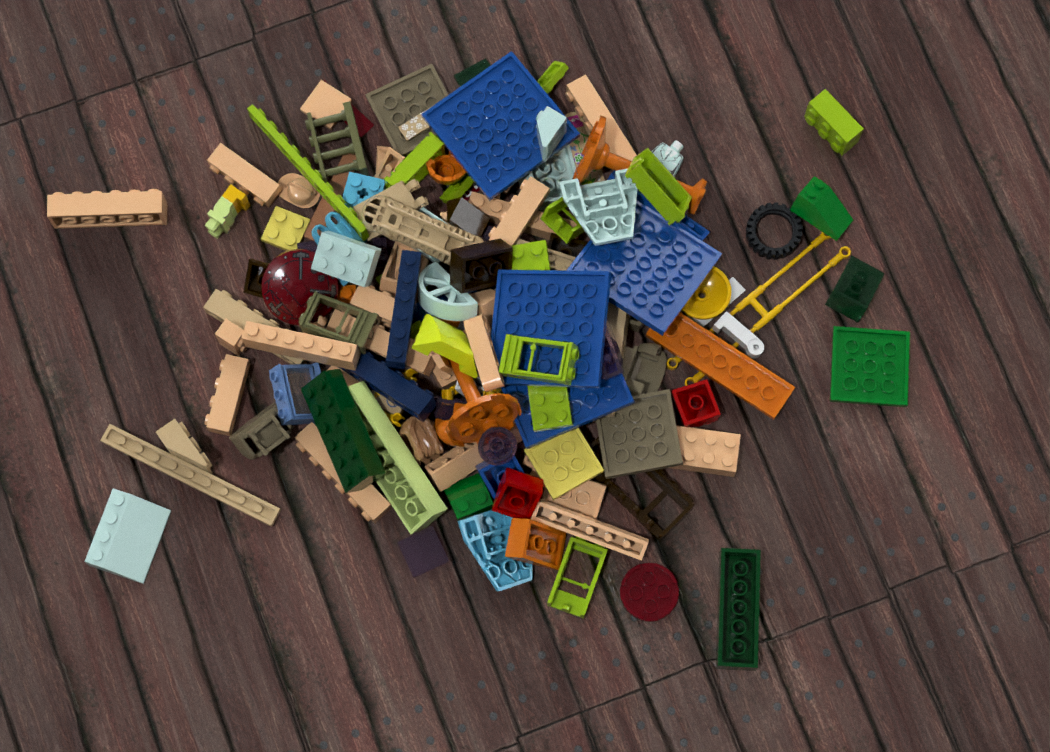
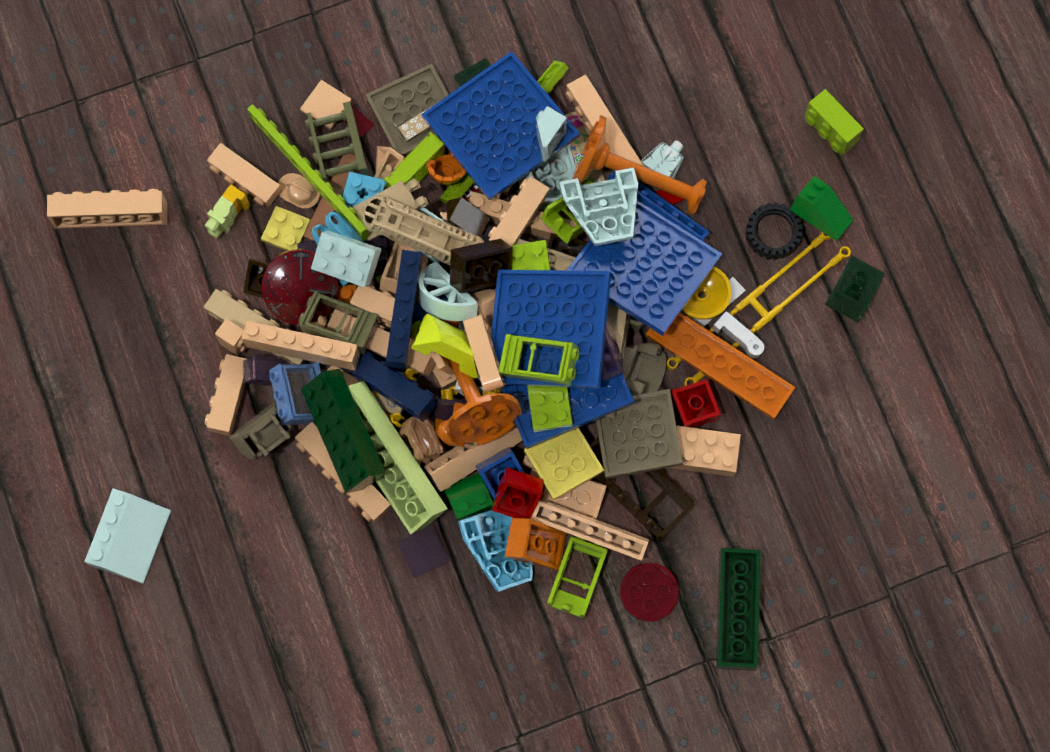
(176, 440): tan slope -> none
(190, 475): tan plate -> none
(257, 369): none -> clear purple brick
(497, 446): clear purple cone -> none
(659, 186): lime door -> none
(869, 366): green plate -> none

